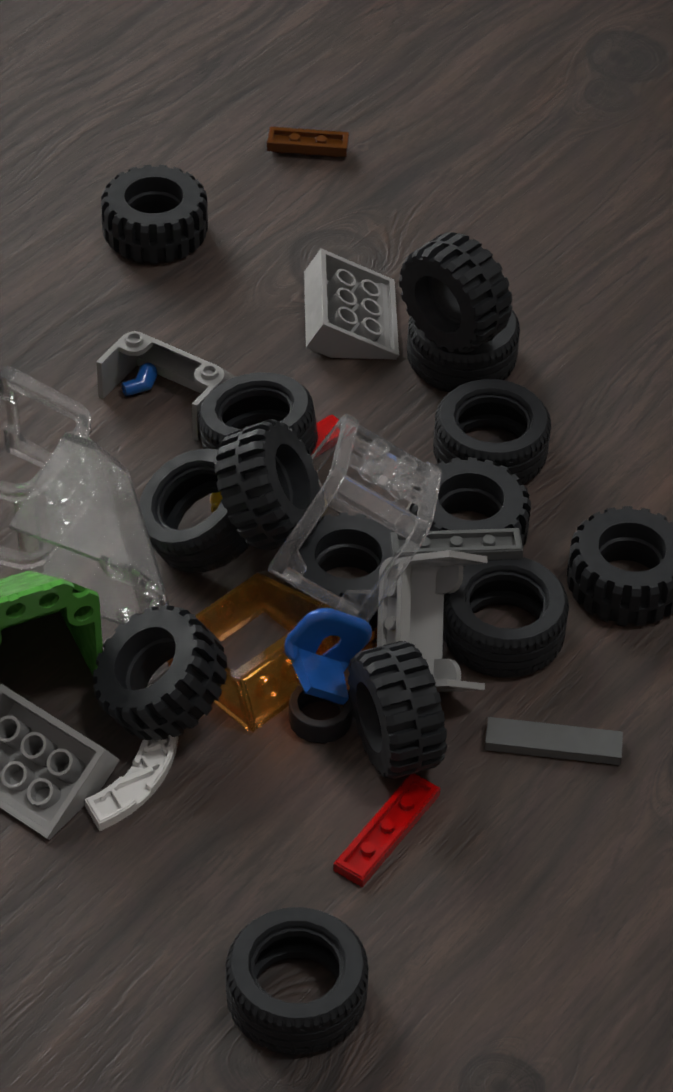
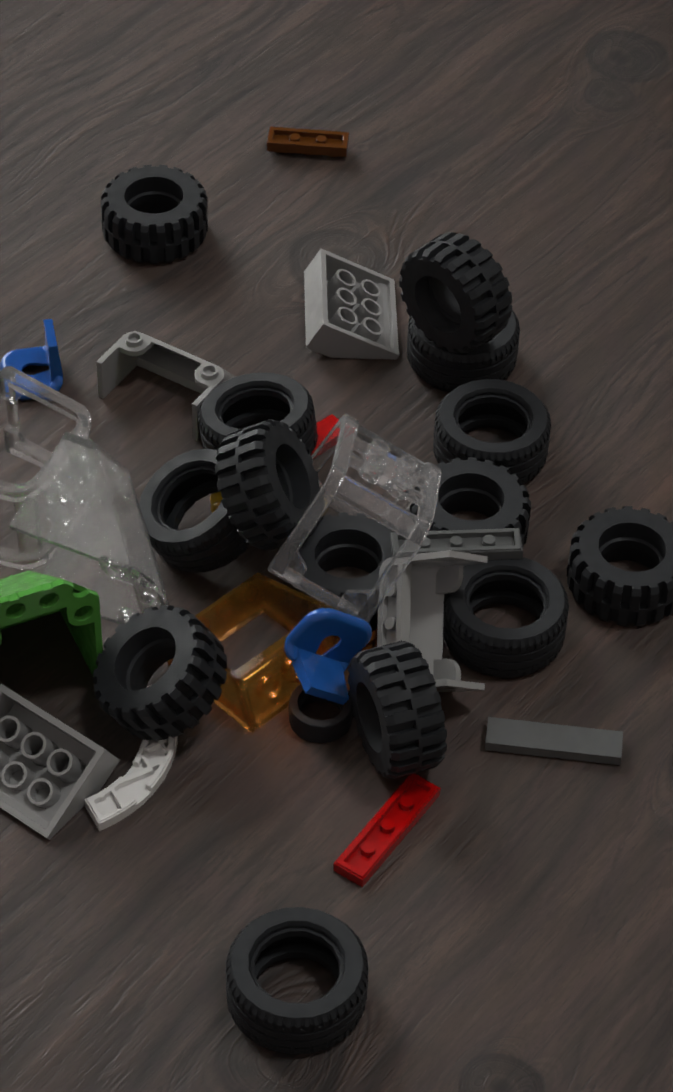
(43, 356): none -> blue piece
(144, 380): blue arm -> none

